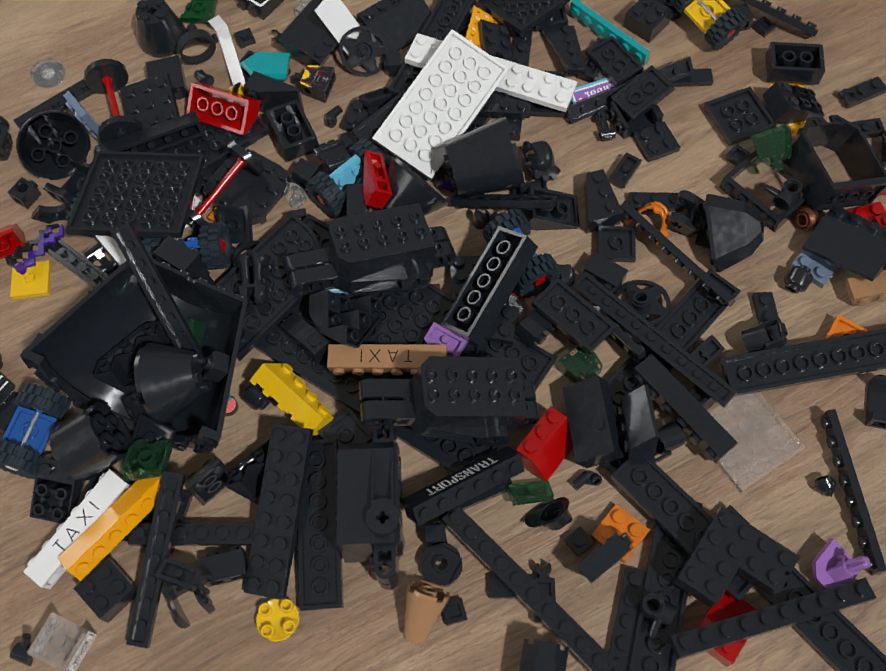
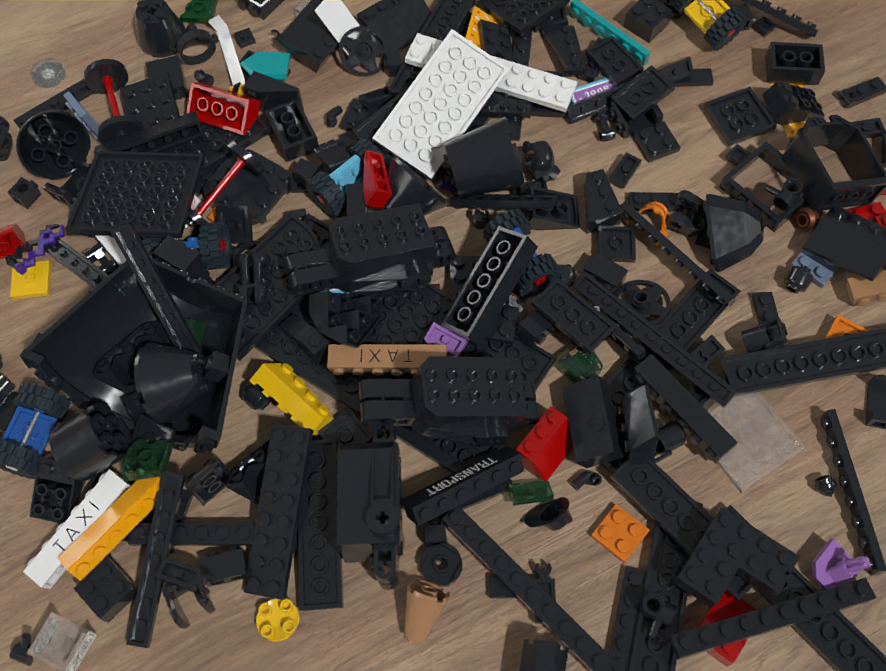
(50, 214): black tile -> none
(232, 406): tile -> none
(294, 195): clear piece -> none
(316, 82): black torso -> none
(454, 612): black tile -> none
(578, 541): black plate -> none
(606, 556): black brick -> none
(774, 146): clear green torso -> none

